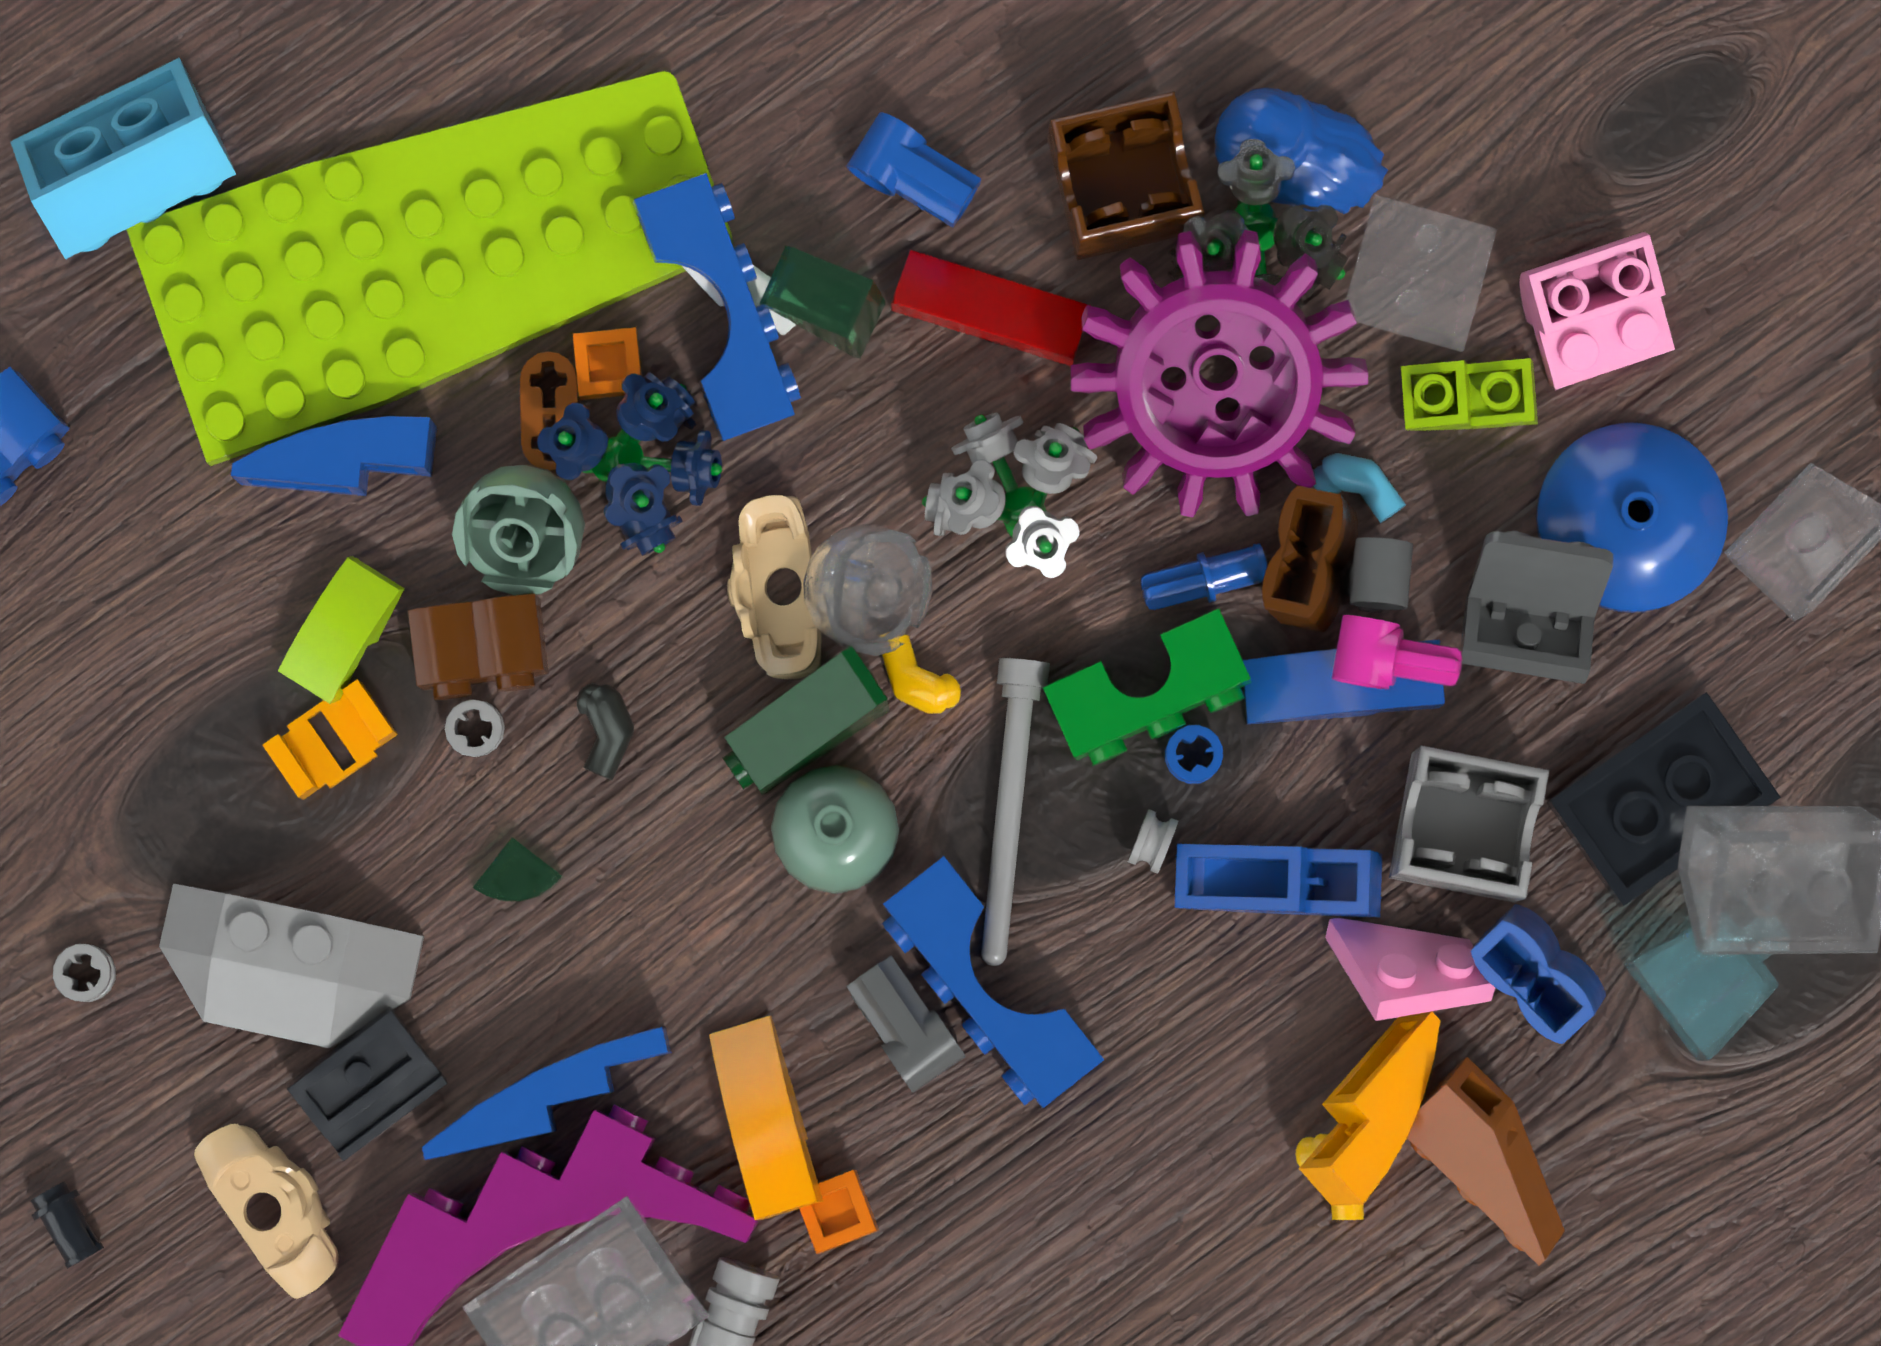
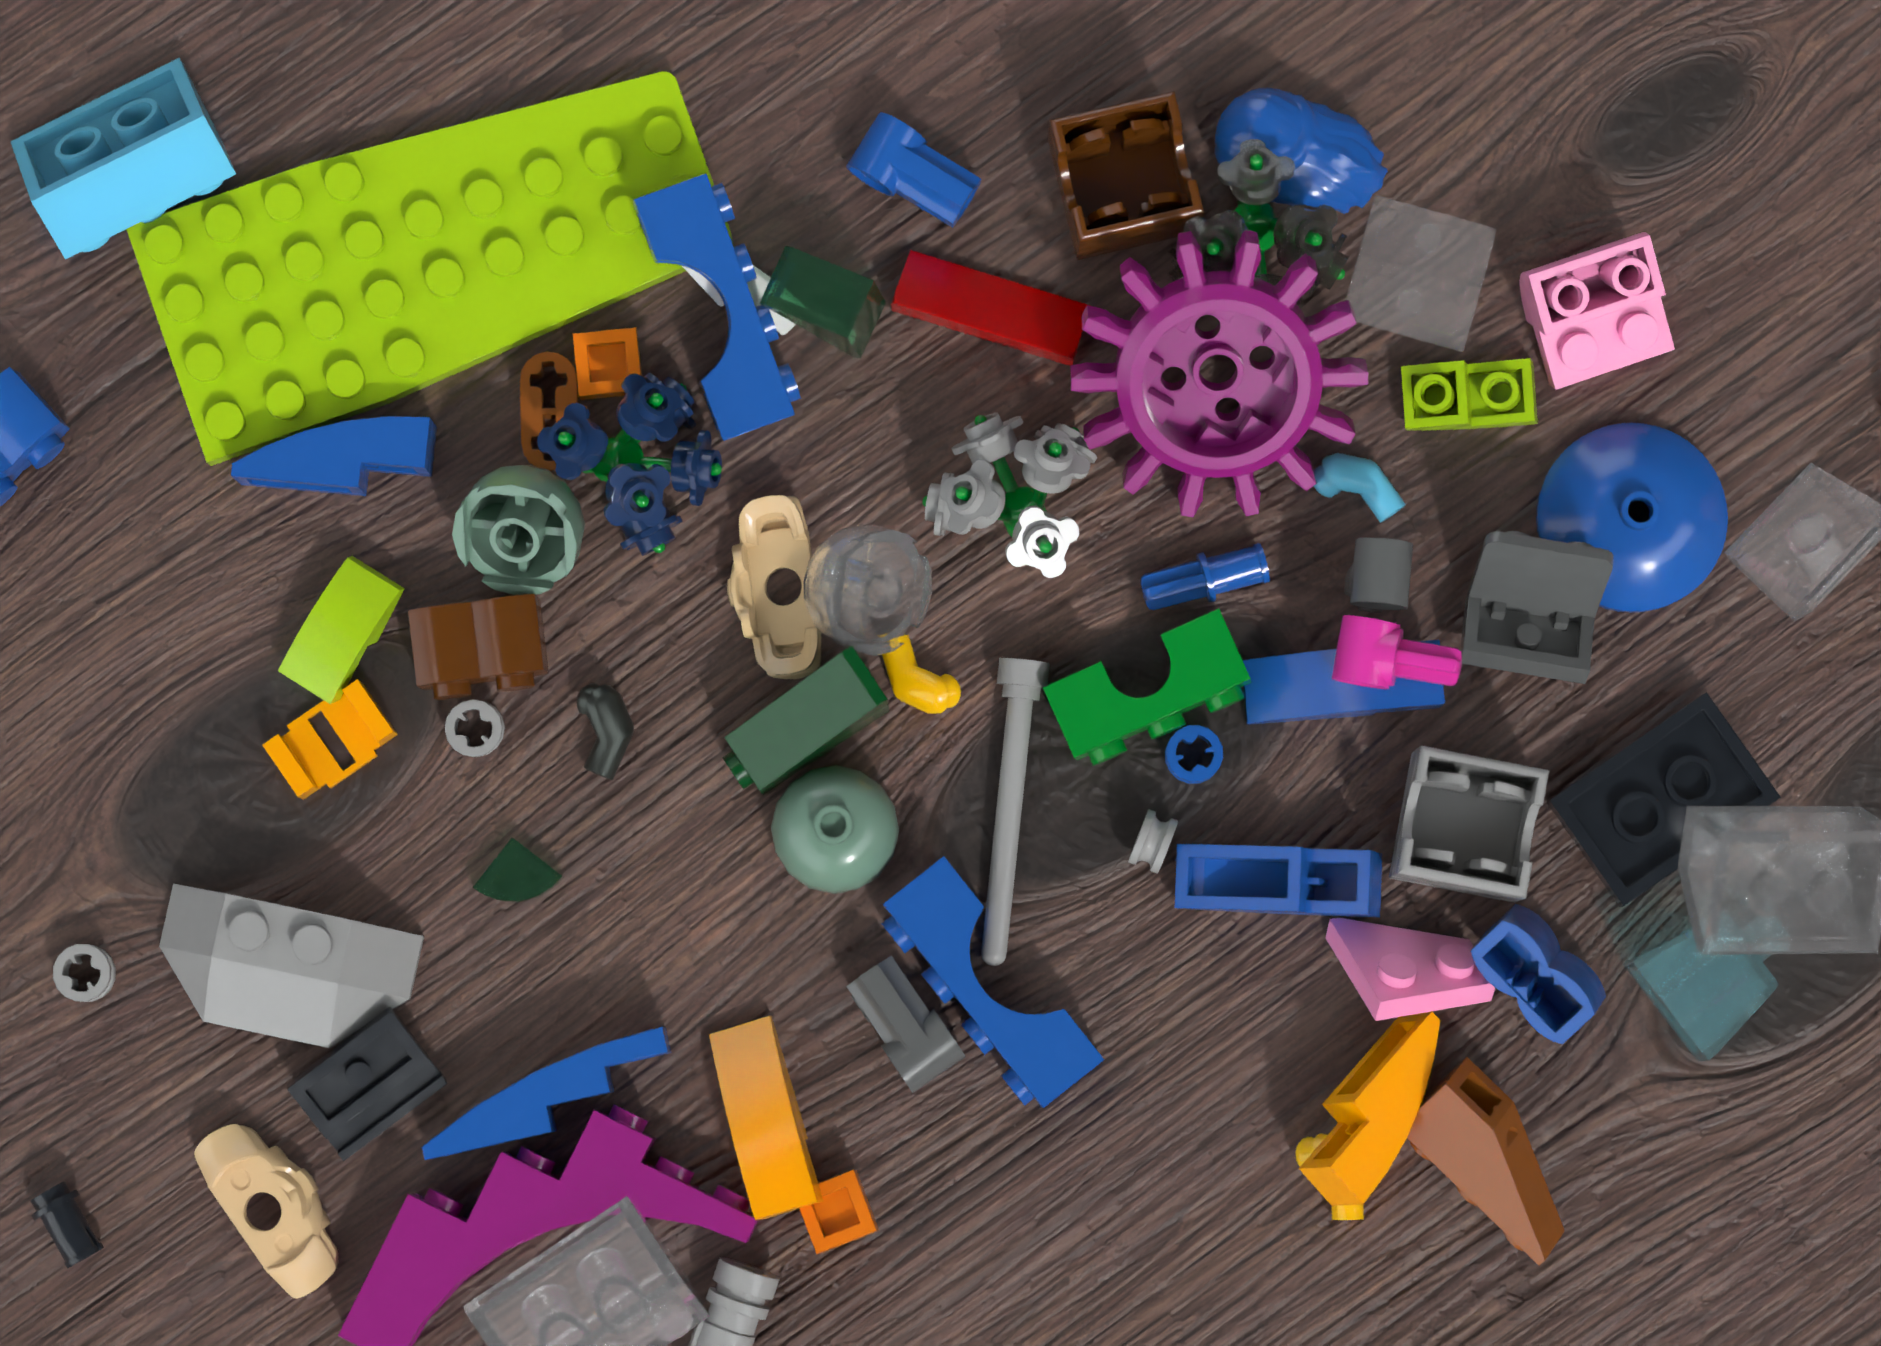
(1316, 543): reddish brown brick -> none

